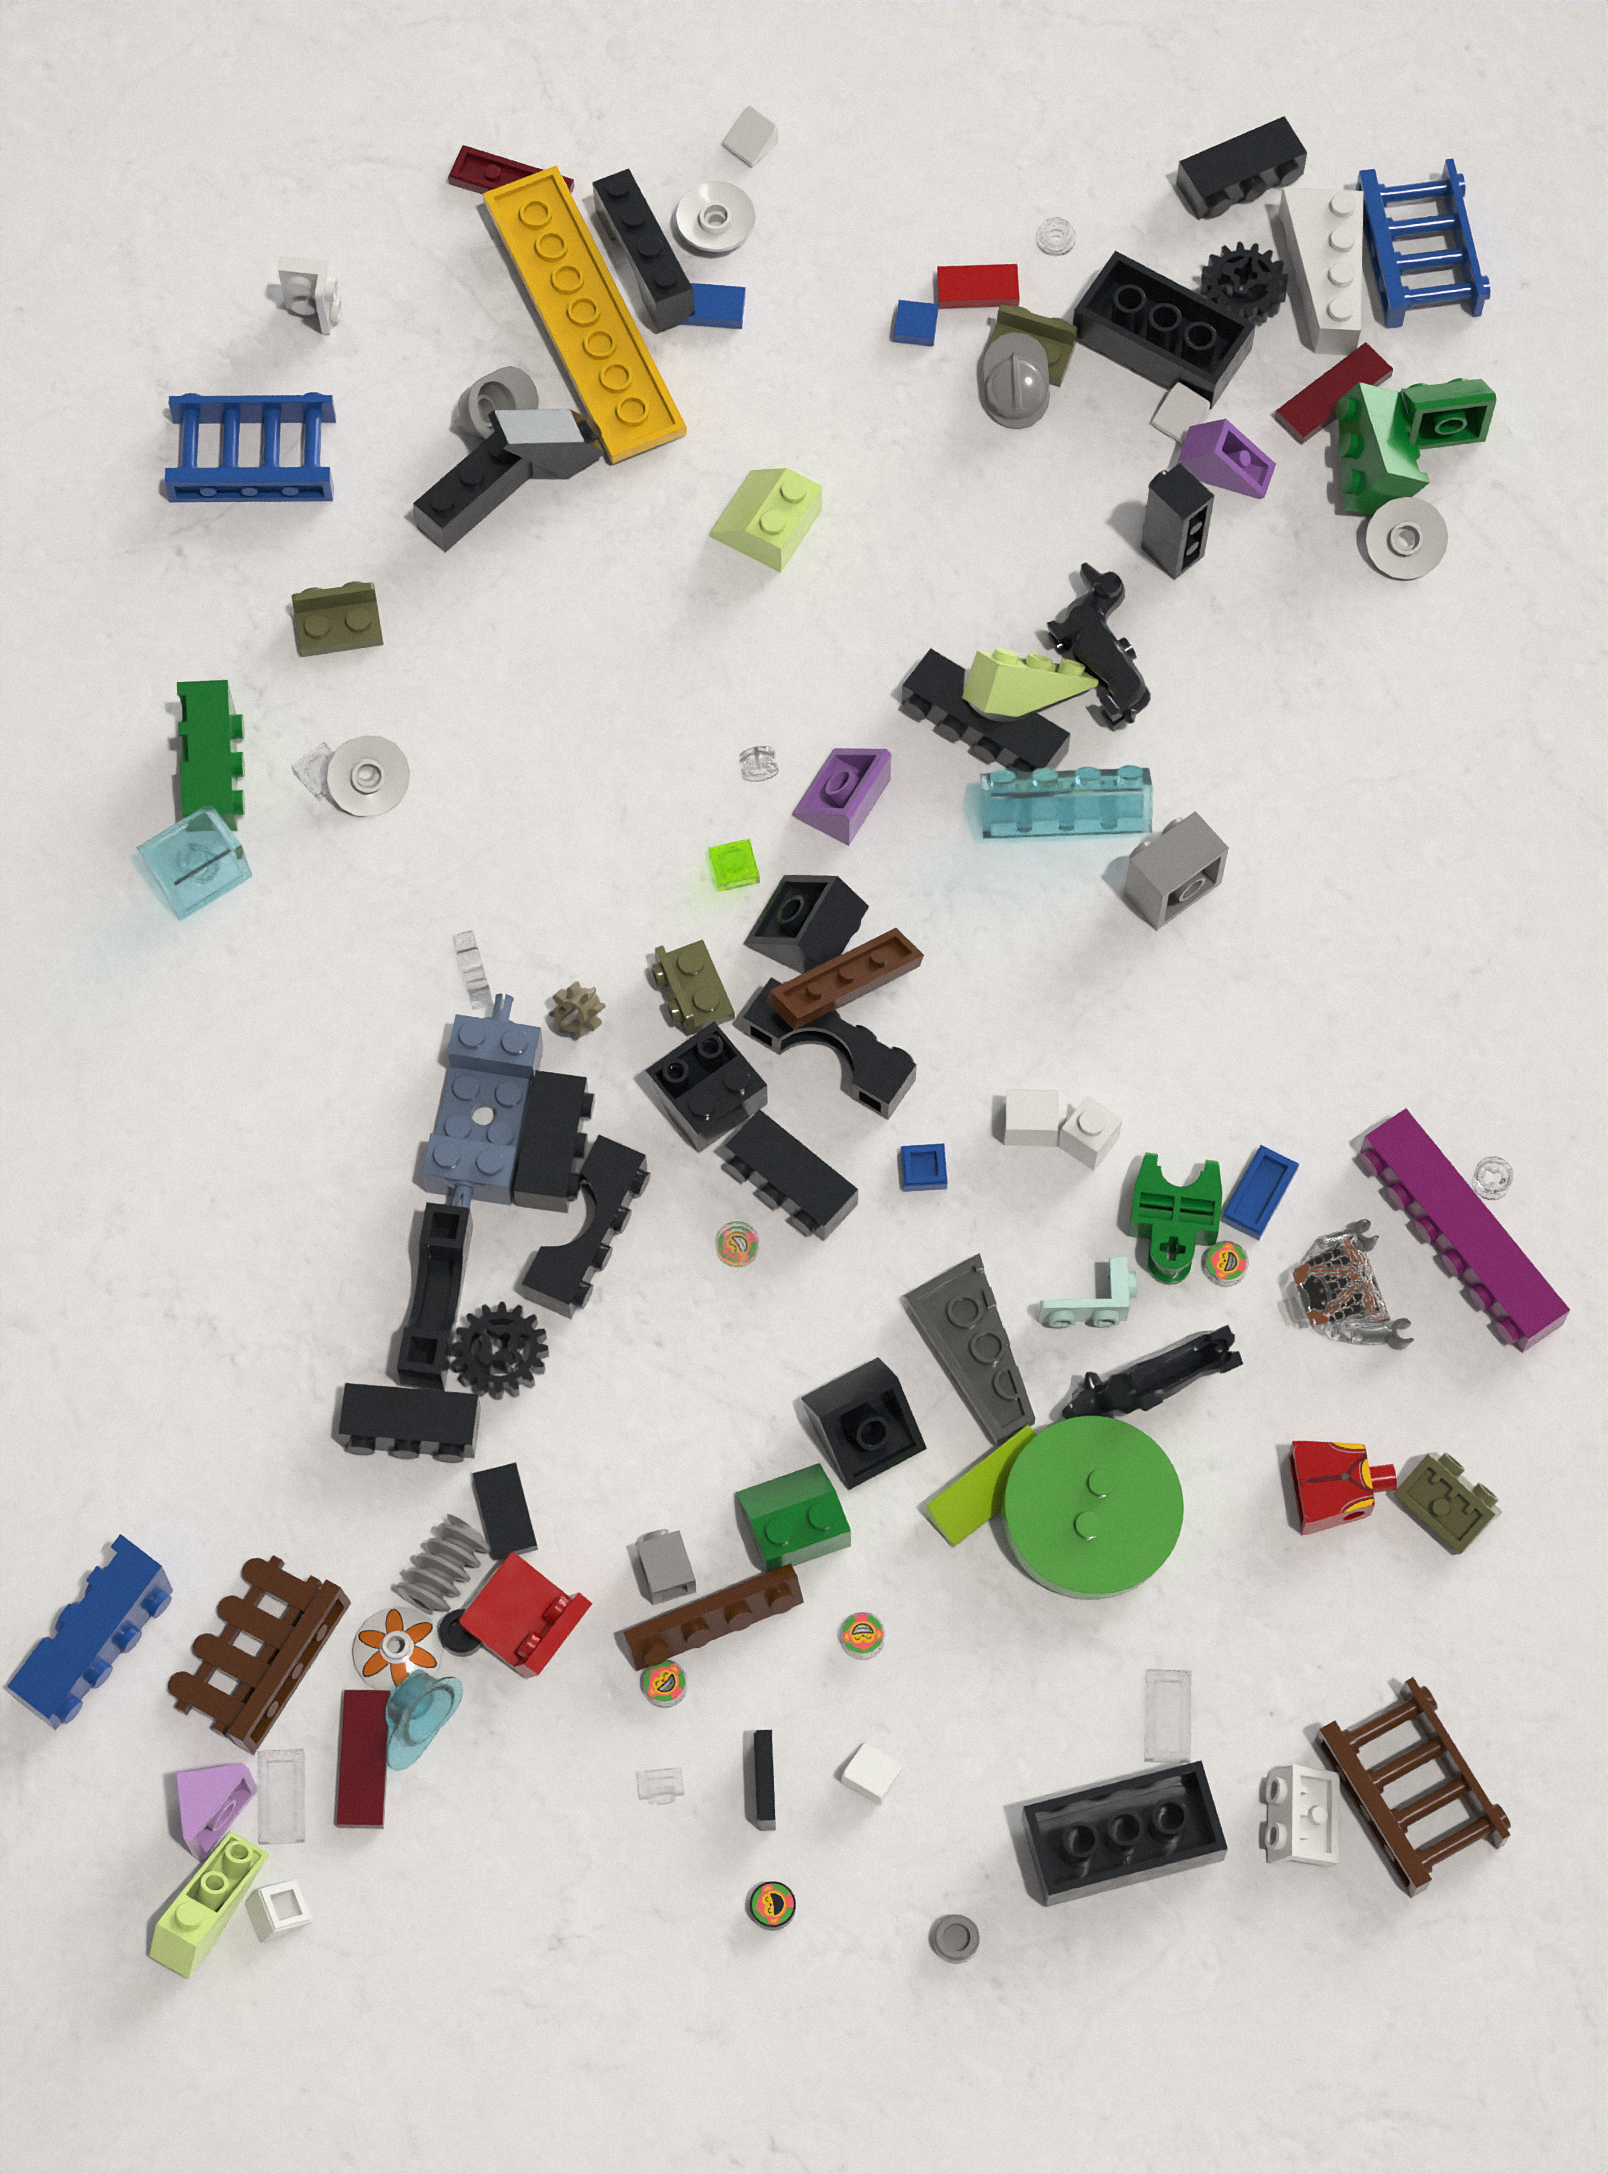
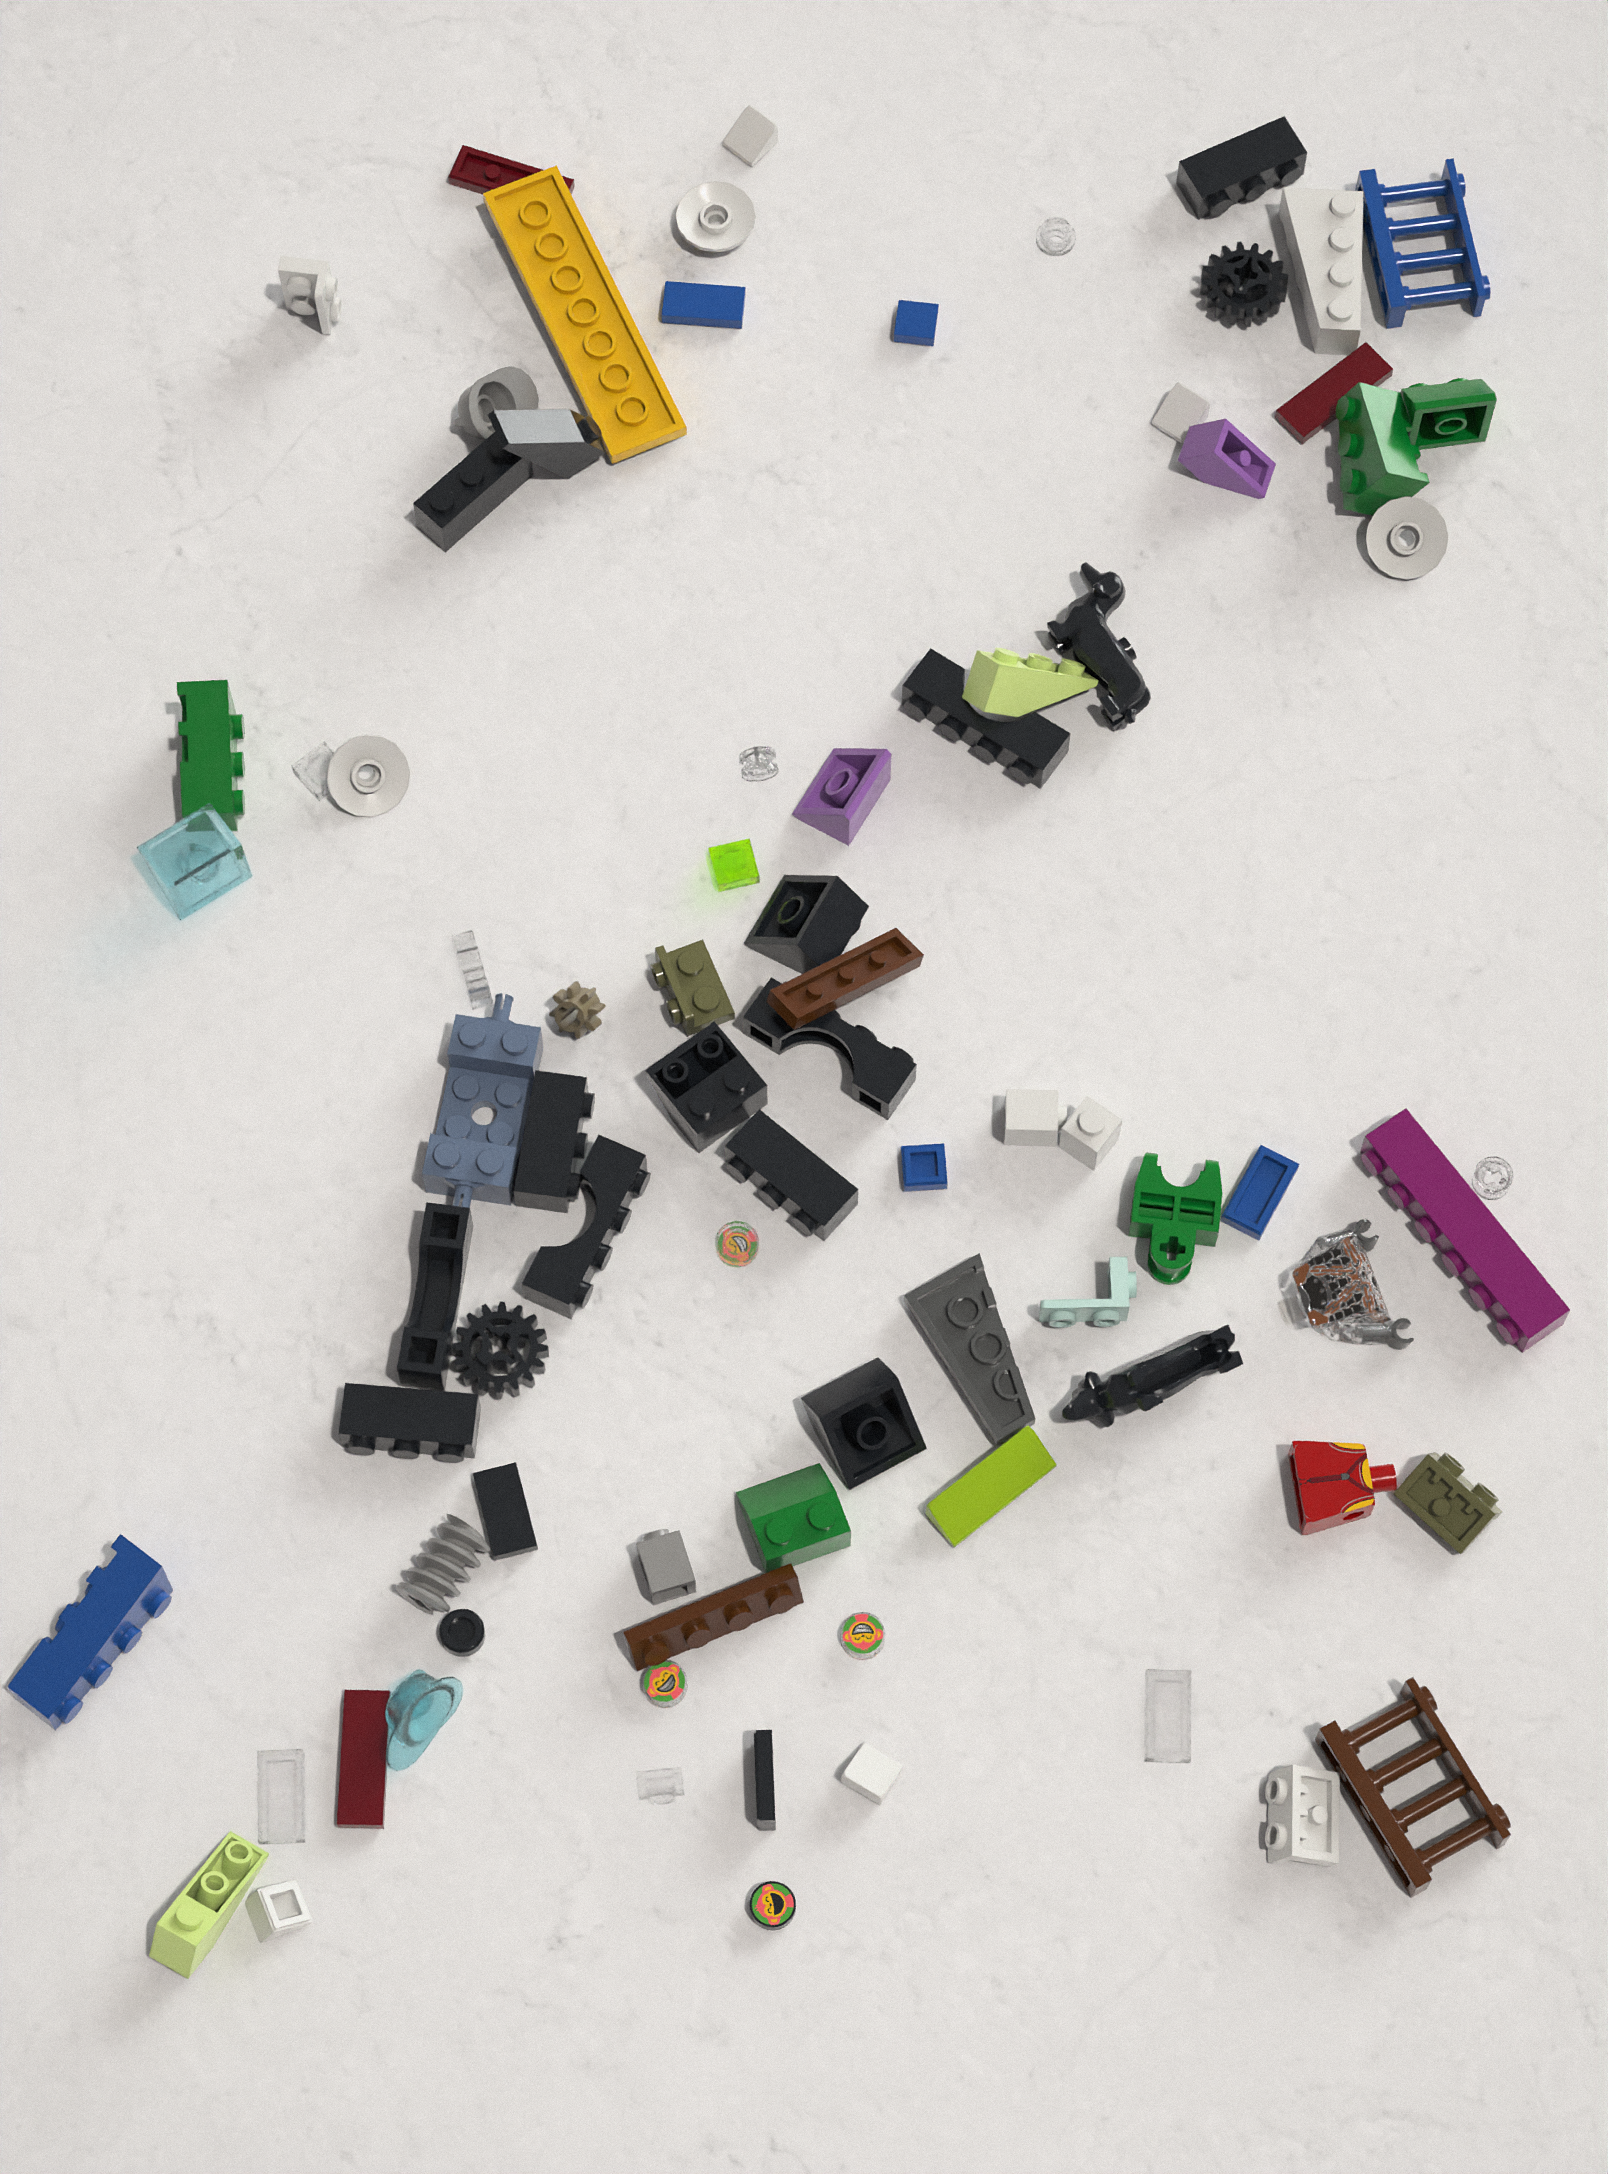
(211, 1803): lavender slope -> none
(251, 484): blue fence -> none
(272, 1684): reddish brown fence -> none
(337, 618): olive bracket -> none
(387, 1669): dish -> none
(523, 1616): red bracket -> none
(657, 270): black arch -> none
(770, 515): yellowish green slope -> none
(956, 1939): light grey tile -> none
(978, 285): red tile -> none
(1016, 380): light grey piece -> none
(1053, 334): olive bracket -> none
(1066, 802): clear light blue brick -> none
(1092, 1507): bright green brick -> none
(1123, 1833): black brick -> none
(1162, 328): black brick -> none
(1175, 869): light grey brick -> none
(1176, 520): black brick -> none
(1226, 1263): tile -> none

